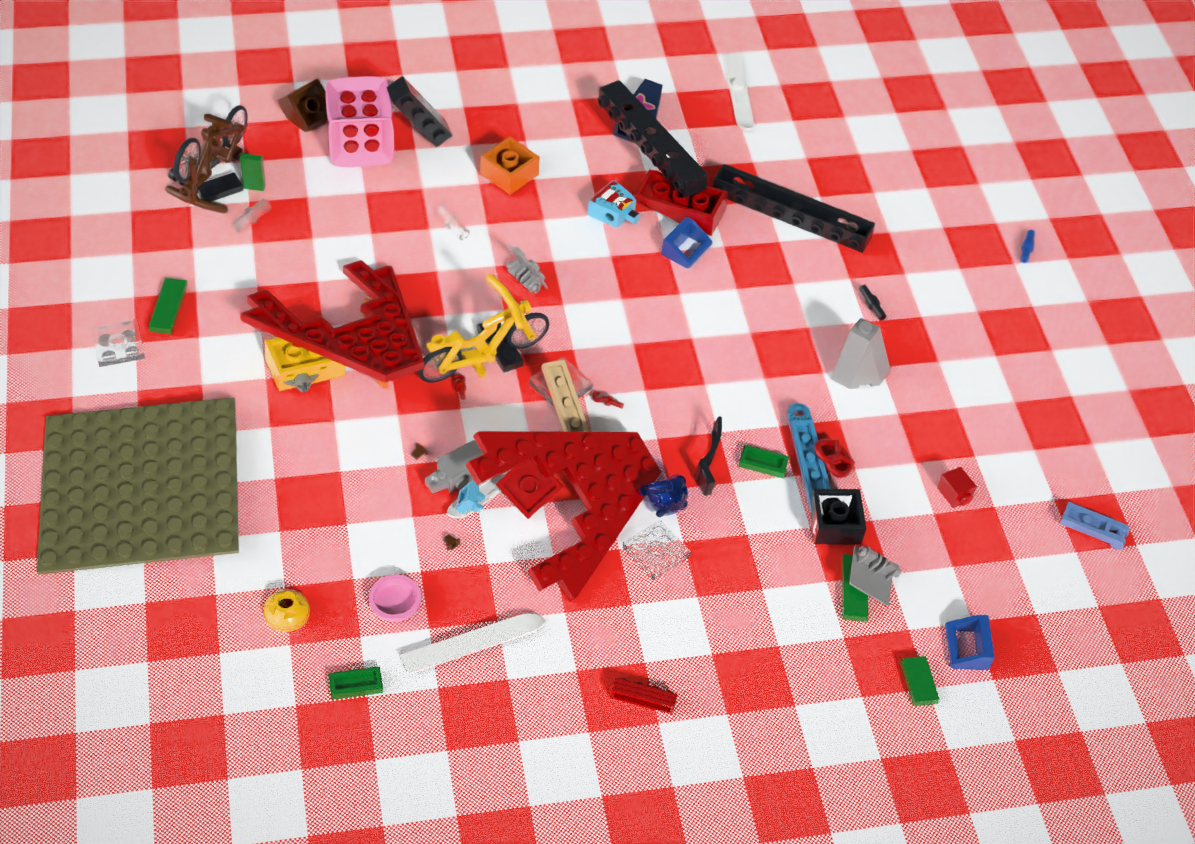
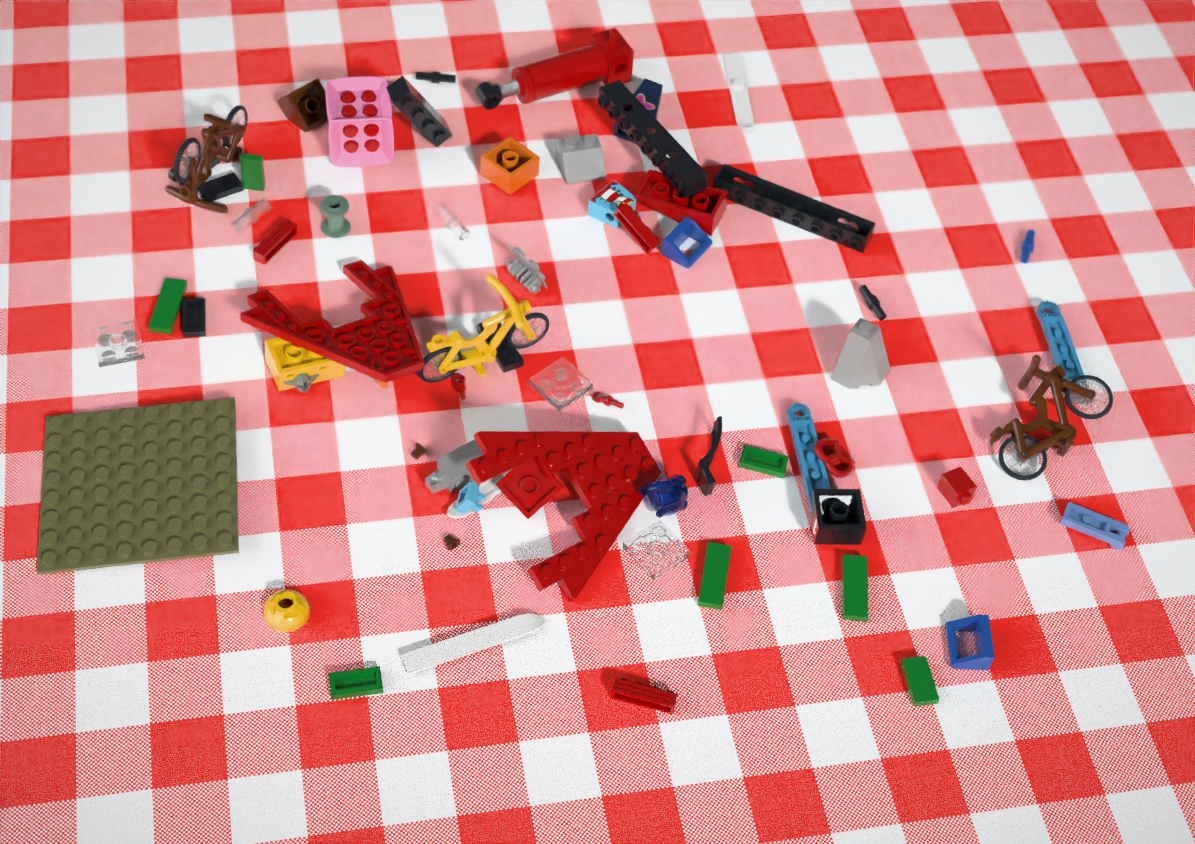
(194, 317): none -> black tile
(275, 241): none -> red piece
(335, 224): none -> sand green hose
(395, 598): bright pink piece -> none
(435, 77): none -> black bar
(564, 397): tan plate -> none
(580, 159): none -> light grey slope
(605, 60): none -> red piece
(636, 228): none -> red piece
(714, 575): none -> green tile
(873, 574): light grey hinge -> none
(1059, 340): none -> dark azure plate
(1085, 396): none -> piece

